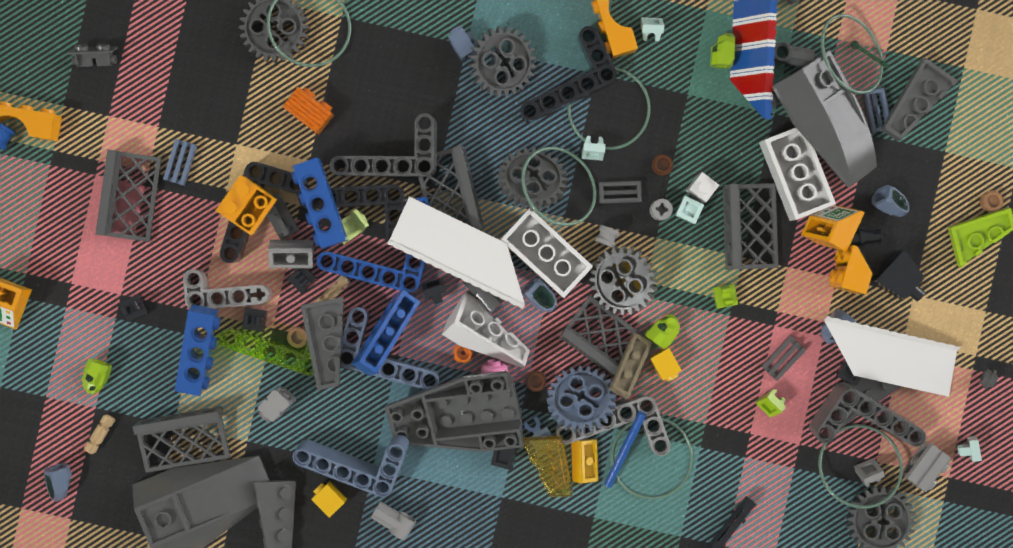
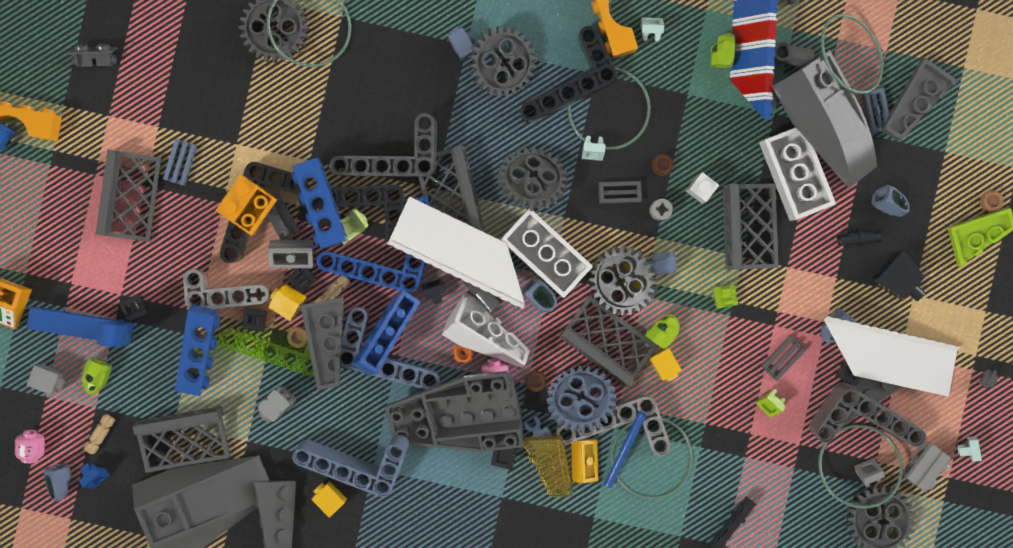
(29, 446): none -> bright pink head
(46, 379): none -> light grey brick
(92, 476): none -> blue tile
(104, 330): none -> blue beam
(286, 301): none -> yellow brick
(308, 110): orange brick -> none
(397, 522): light grey piece -> none
(532, 205): sand green piece -> none
(607, 236): light grey wheel -> none
(630, 365): dark tan tile -> none
(663, 262): none -> sand blue rock
(689, 210): light aqua tile -> none
(833, 226): light orange slope -> none
(850, 271): light orange slope -> none
(855, 44): clear green hinge -> none

